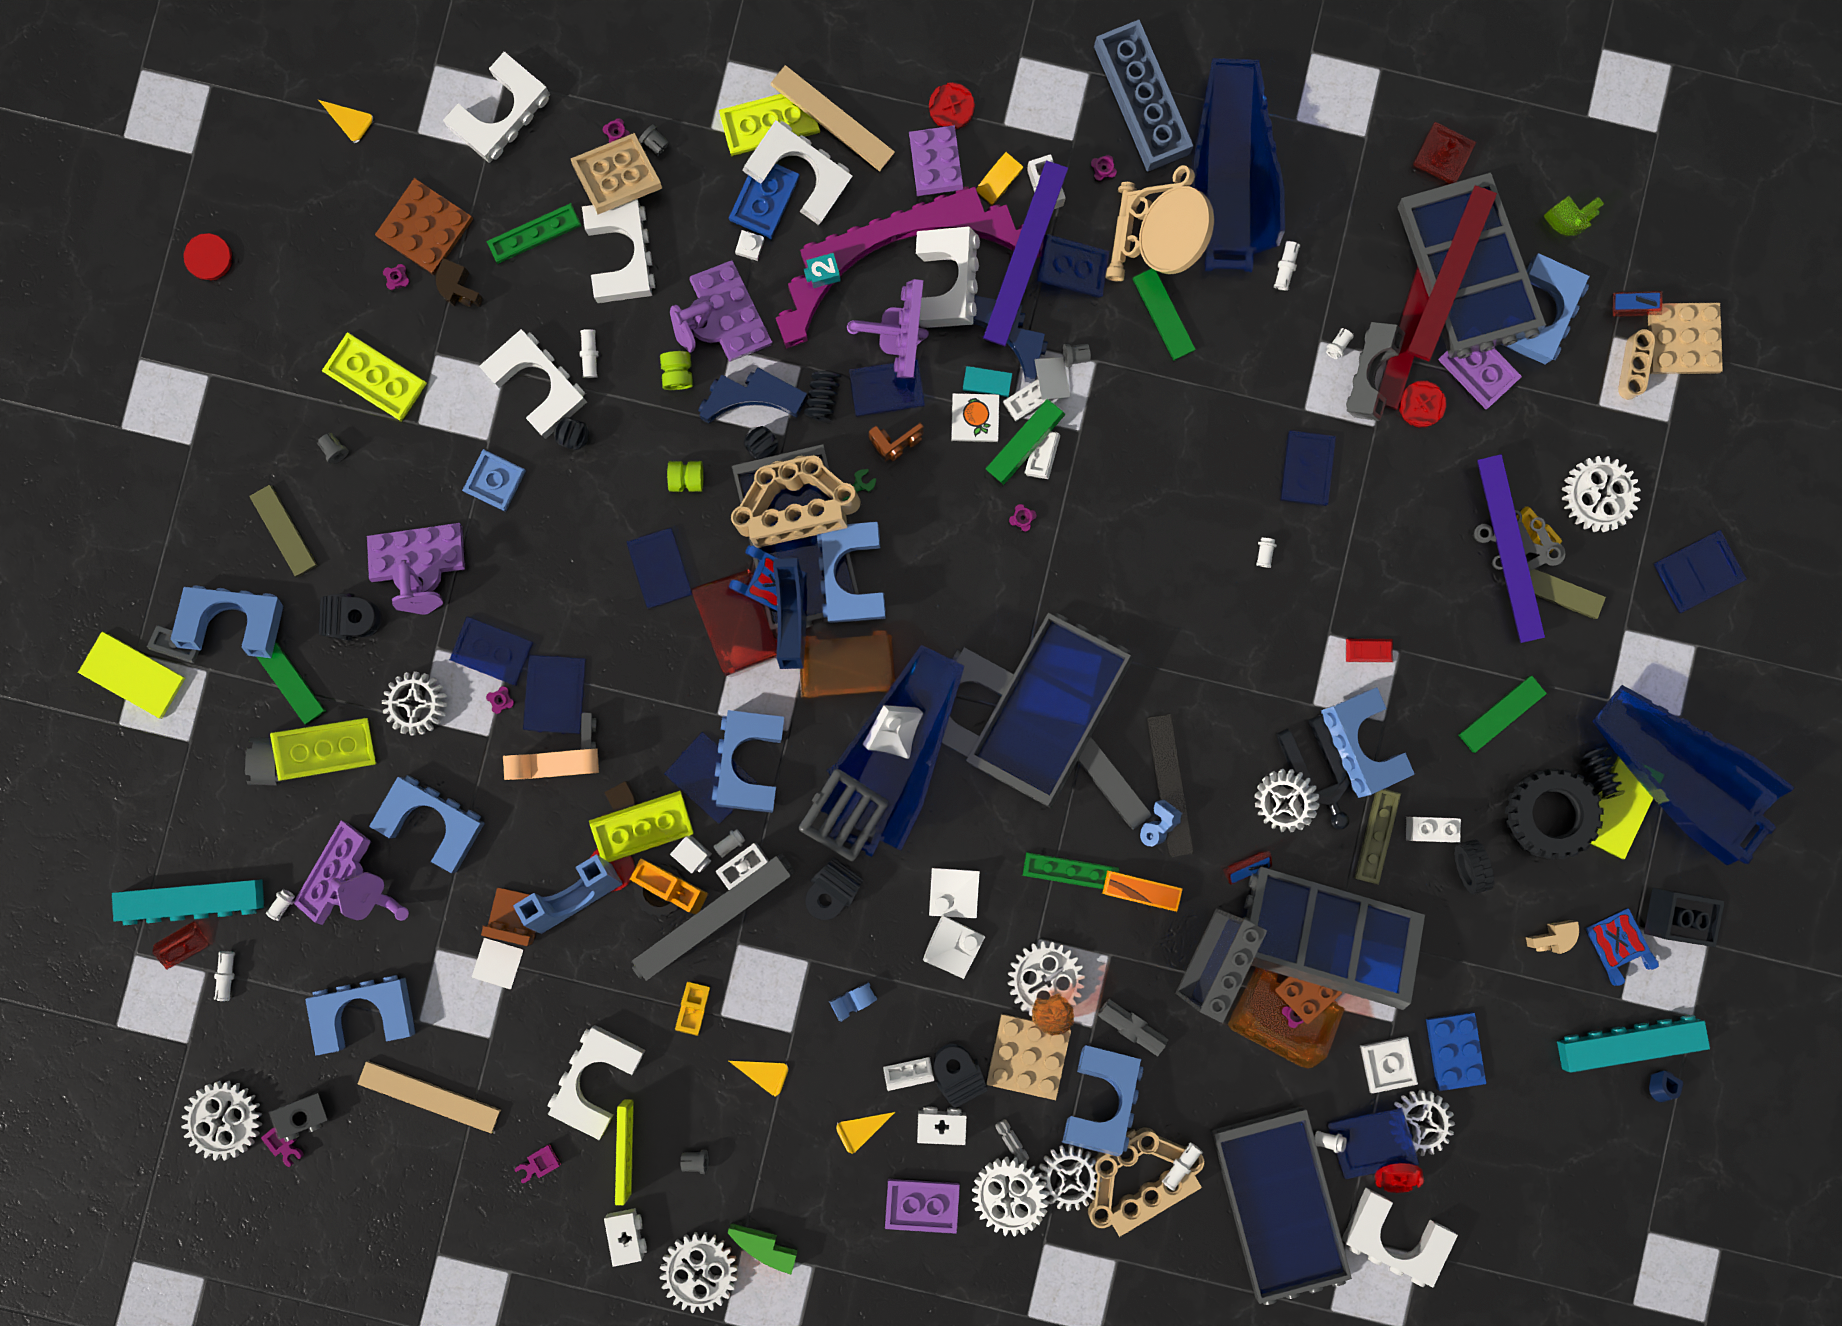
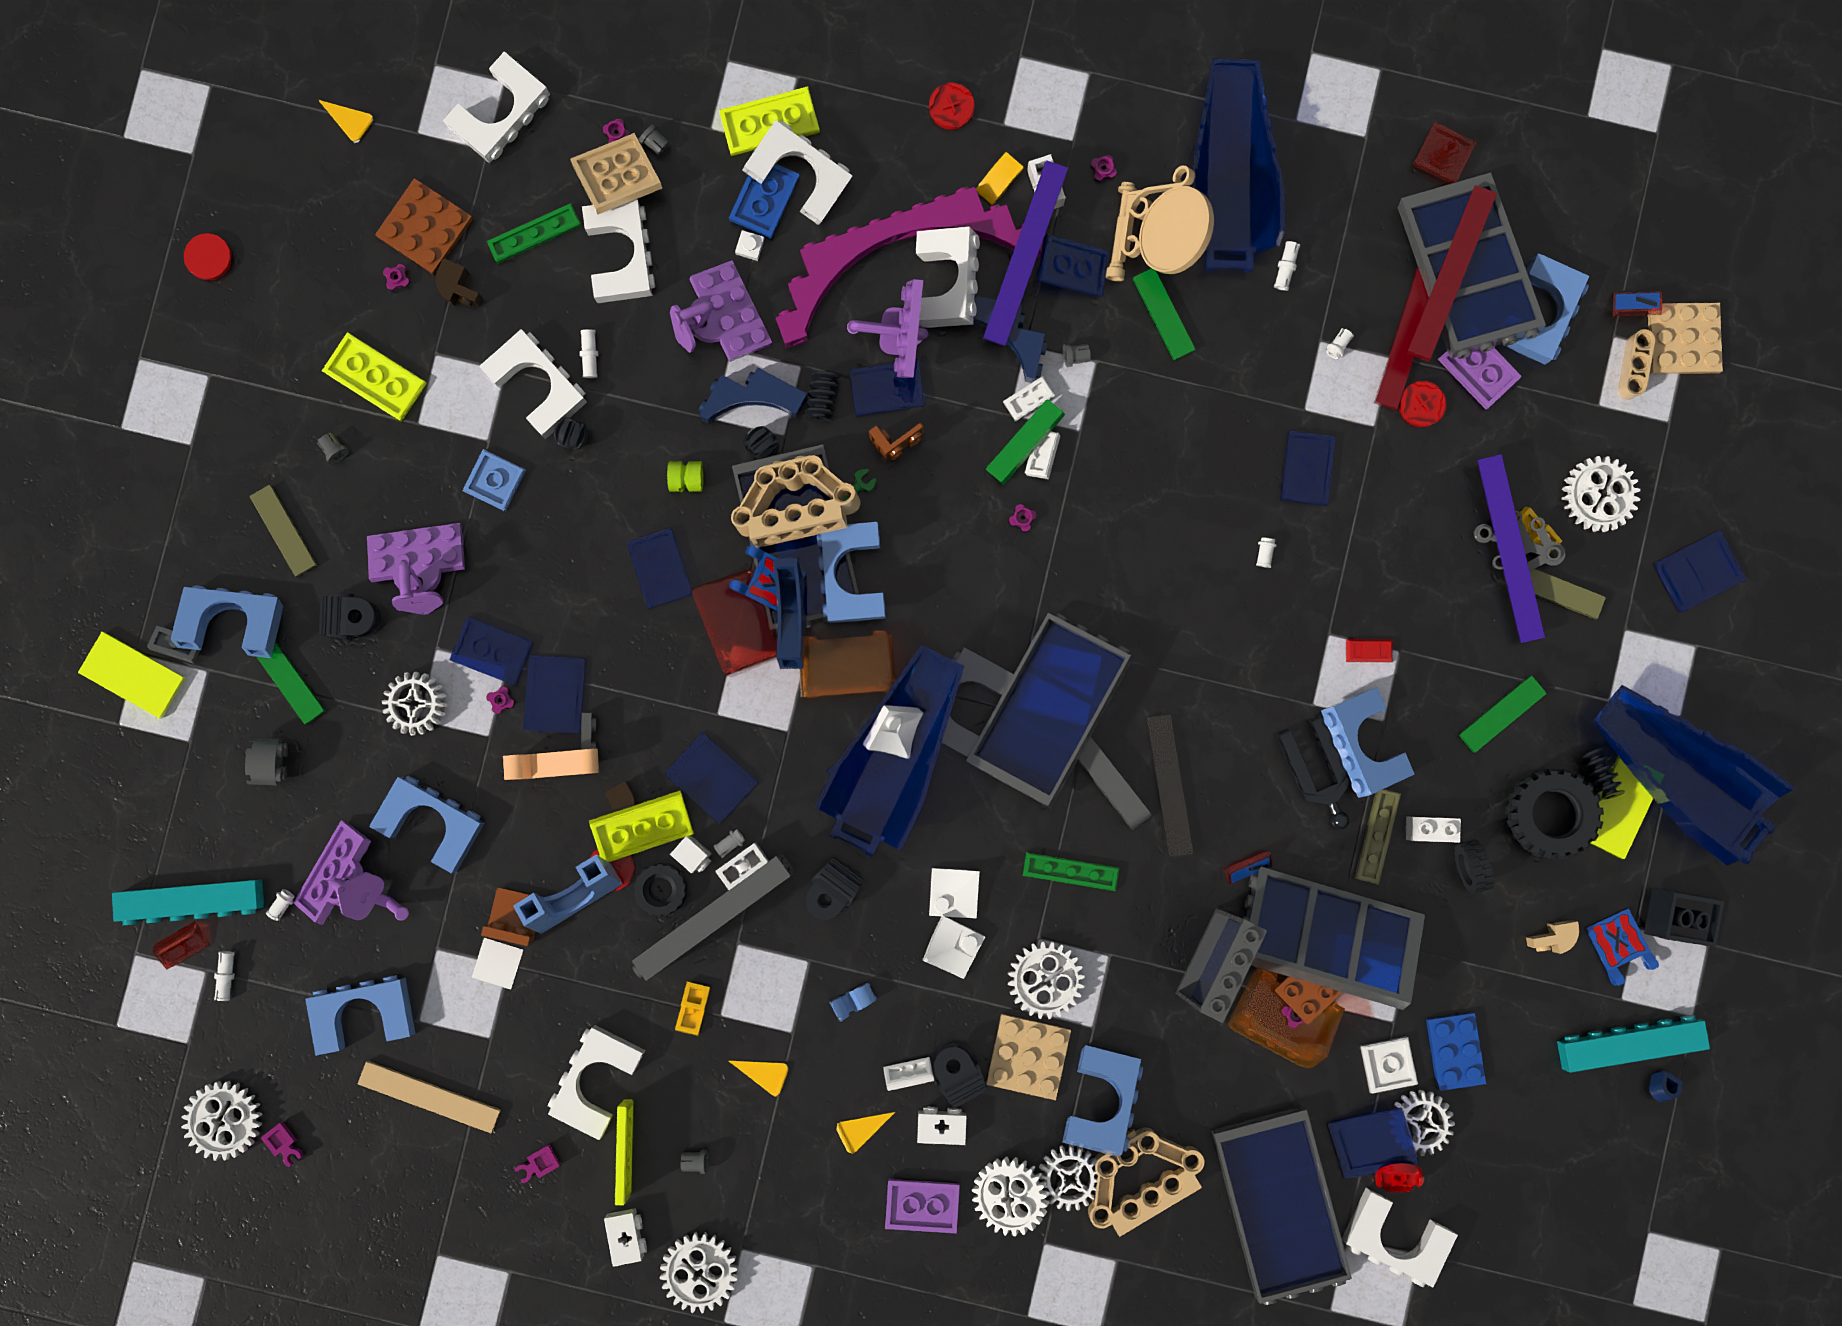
(282, 1117): dark grey brick -> none
(322, 749): neon yellow tile -> none
(669, 886): light orange slope -> none
(676, 370): lime wheel -> none
(738, 729): medium blue arch -> none
(763, 1248): bright green slope -> none
(819, 801): dark grey bar -> none
(822, 270): teal brick -> none
(832, 118): tan tile -> none
(936, 160): medium lavender plate -> none
(975, 417): white tile -> none
(987, 381): teal tile -> none
(1012, 1141): light grey axle -> none
(1052, 378): white sticker -> none
(1053, 1015): clear orange hair -> none
(1133, 1027): dark grey piece -> none
(1142, 891): slope -> none
(1143, 95): sand blue brick -> none
(1156, 831): medium blue leg -> none
(1182, 1166): white pin -> none
(1302, 816): white gear -> none
(1330, 1141): white pin -> none
(1381, 343): dark grey arch -> none
(1569, 219): clear neon green brick -> none

